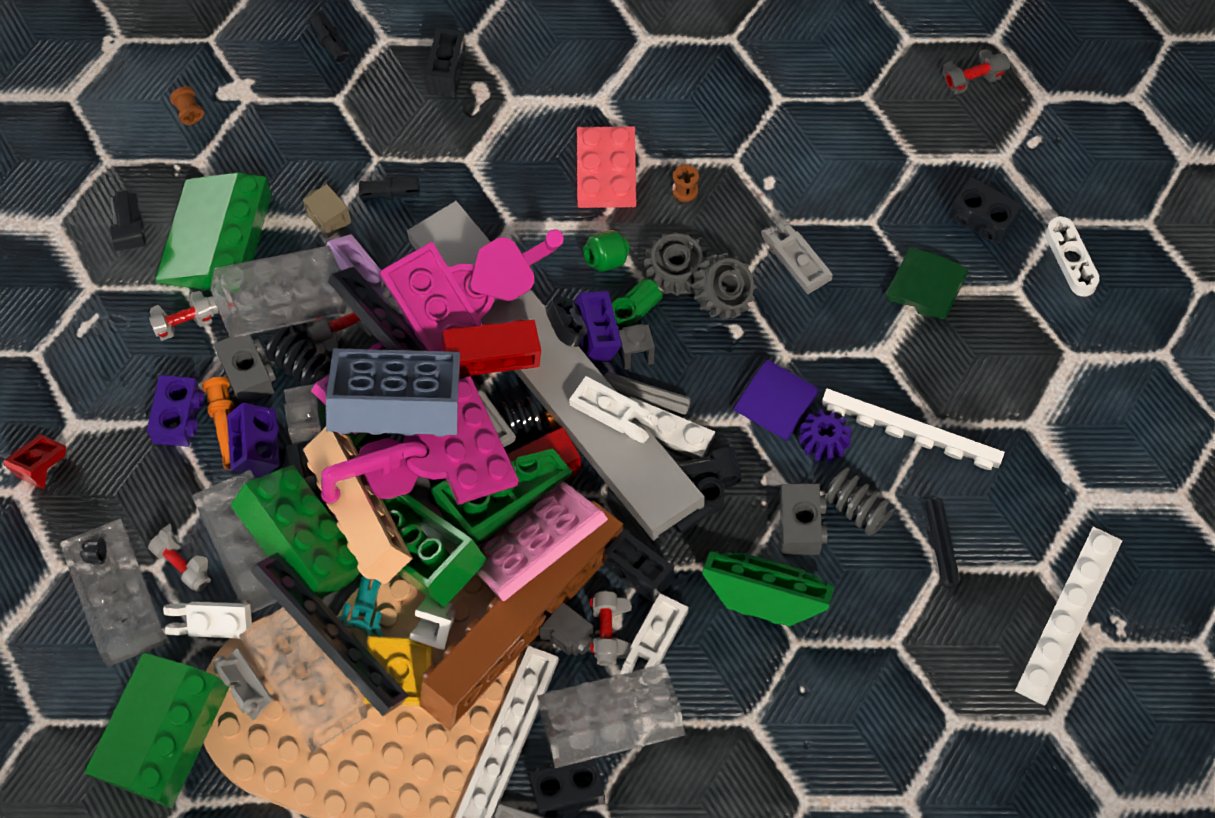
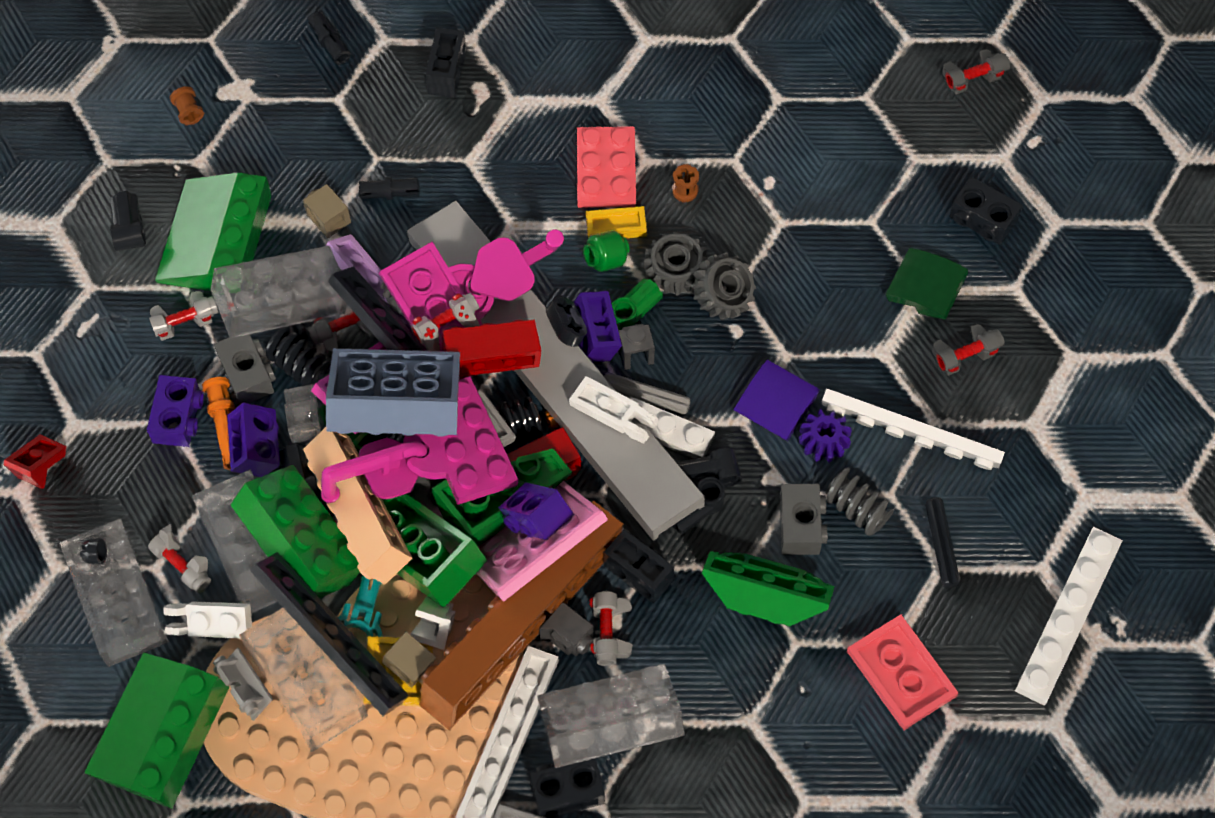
(408, 659): none -> dark tan brick
(461, 308): none -> light grey piece
(535, 511): none -> dark purple brick
(627, 221): none -> yellow tile
(656, 633): white hinge -> none
(797, 257): light grey hinge -> none
(902, 672): none -> coral plate
(984, 345): none -> dark grey piece
(1072, 243): white beam -> none

